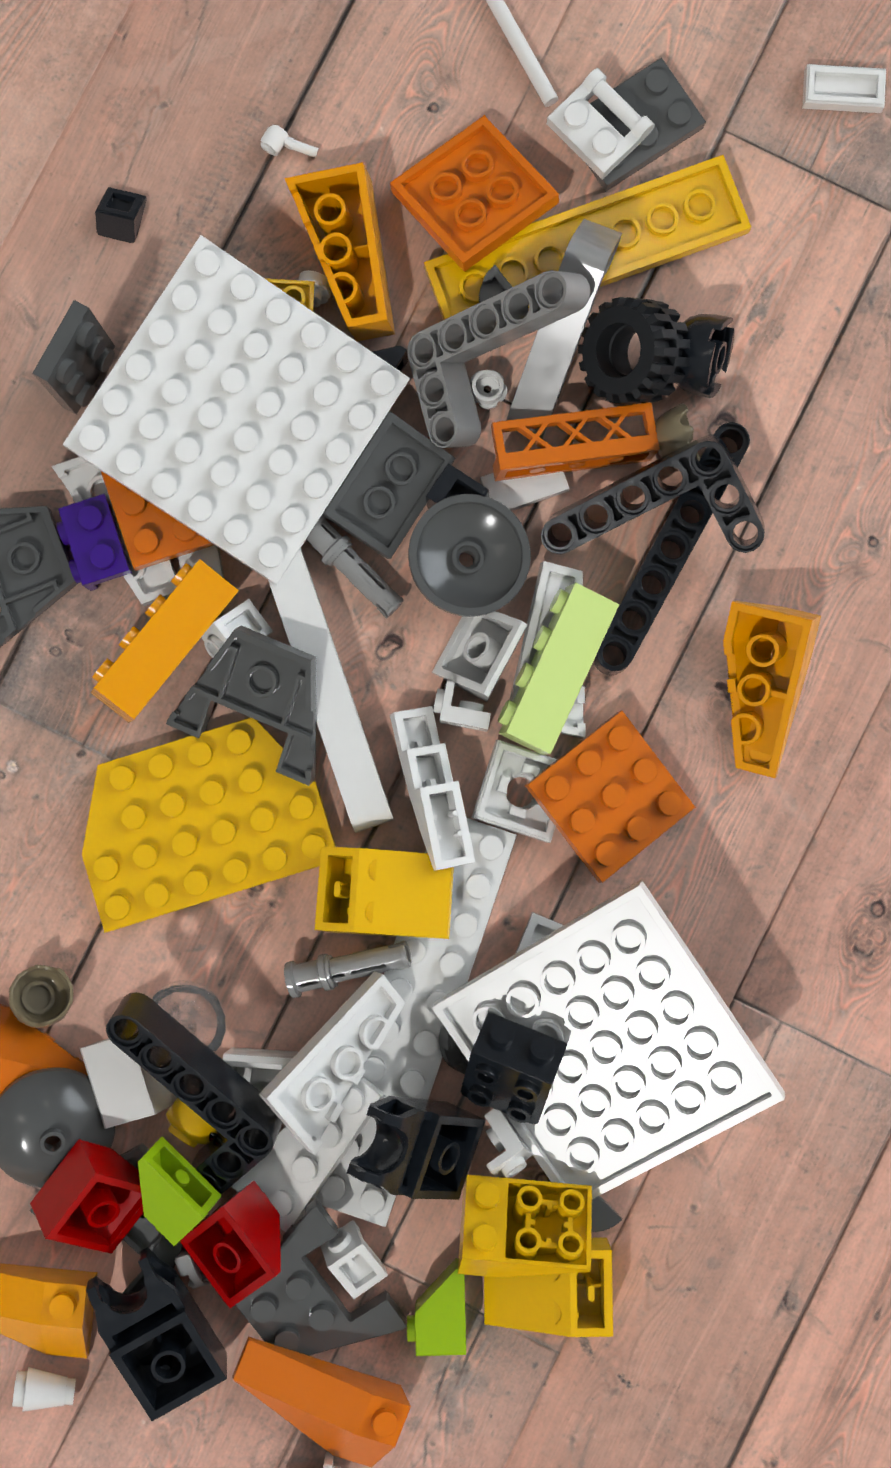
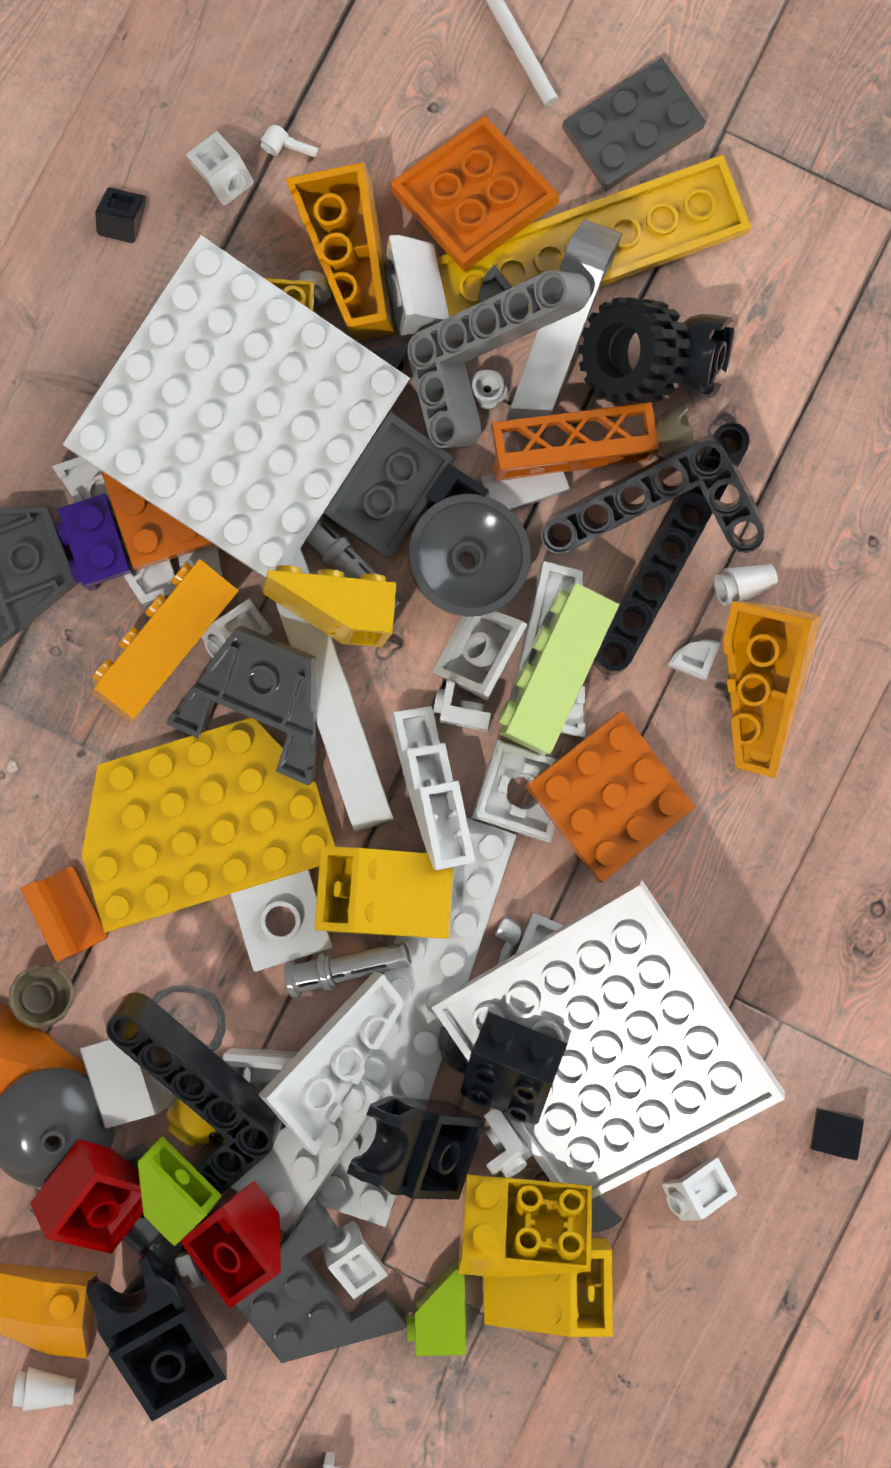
(64, 913): none -> orange panel
(75, 358): dark grey plate -> none
(220, 167): none -> white bracket
(254, 903): none -> white piece
(331, 1404): orange wedge -> none
(339, 606): none -> yellow slope
(414, 285): none -> white slope
(510, 932): none -> white hand
(590, 132): white plate -> none
(695, 658): none -> white tile
(699, 1191): none -> white bracket
(744, 582): none -> white cone
(837, 1133): none -> black slope
(844, 88): white tile -> none

